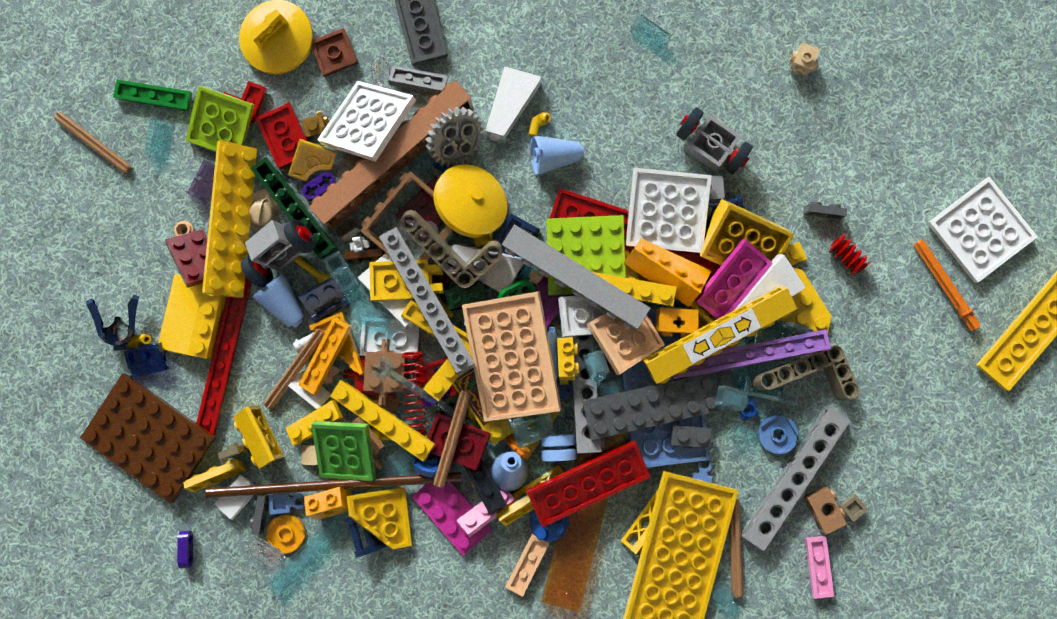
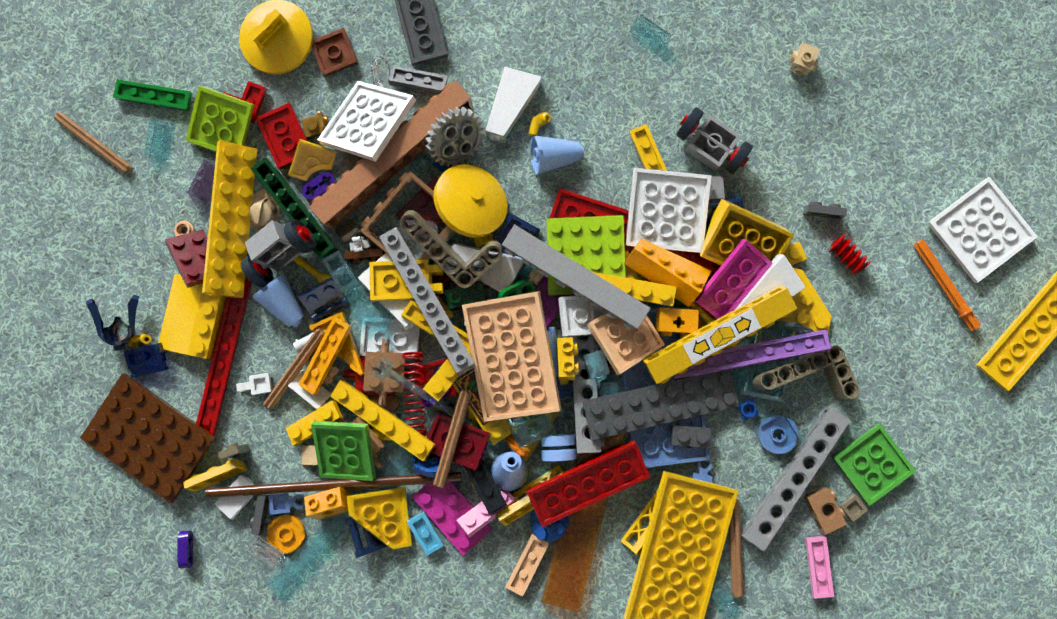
(258, 384): none -> white plate
(258, 436): yellow slope -> none
(425, 533): none -> medium azure plate
(647, 148): none -> yellow plate
(731, 398): clear light blue brick -> none
(873, 464): none -> bright green plate

